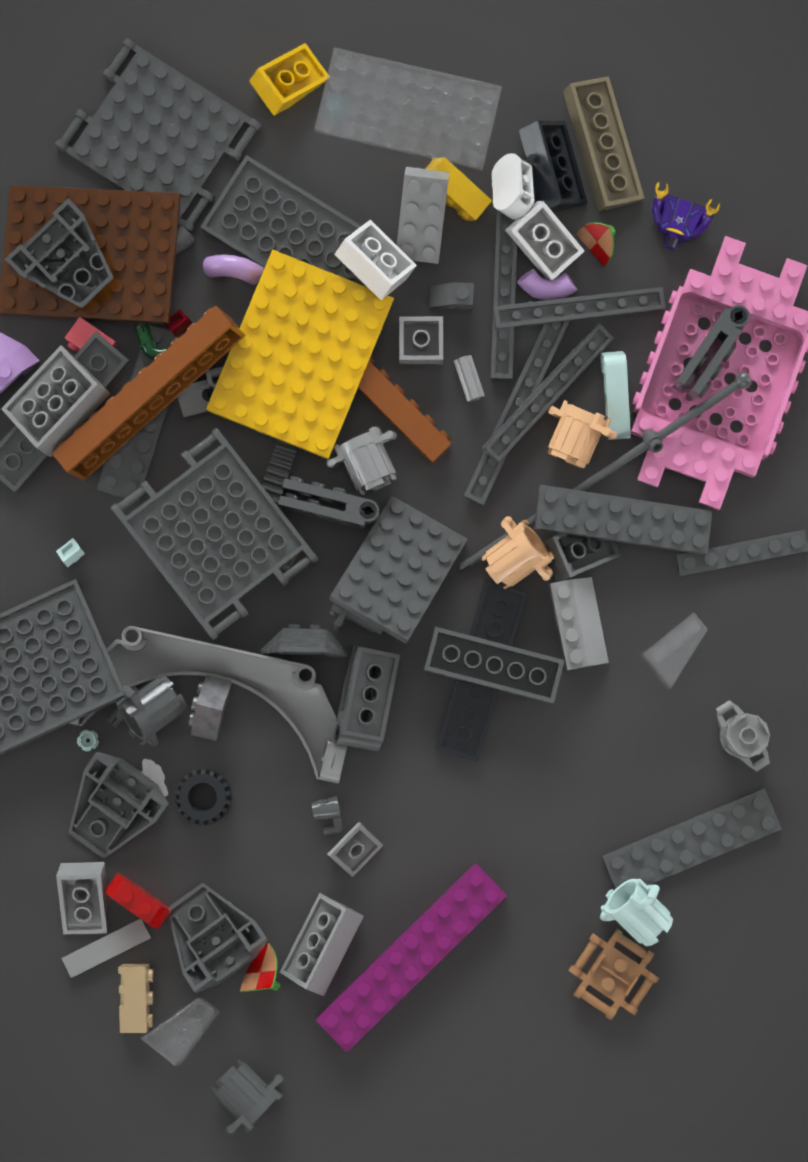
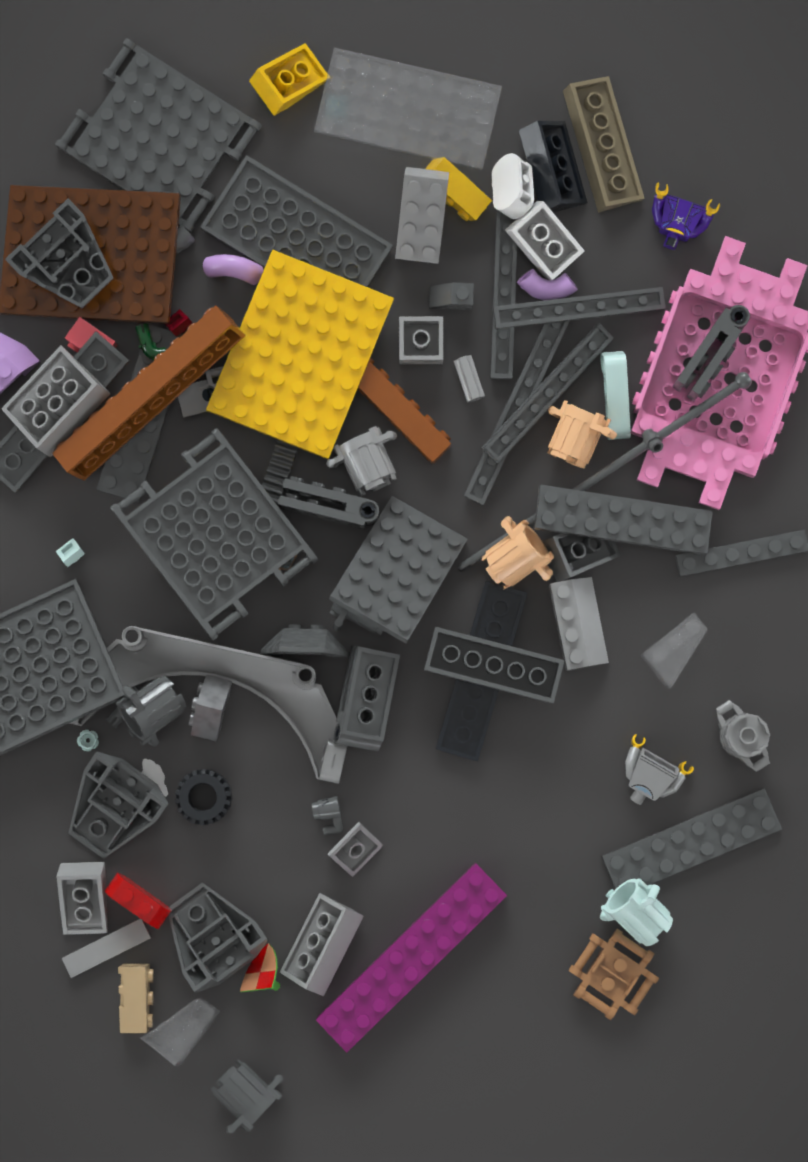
(375, 259): white brick -> none
(599, 240): shield -> none
(652, 775): none -> light grey torso

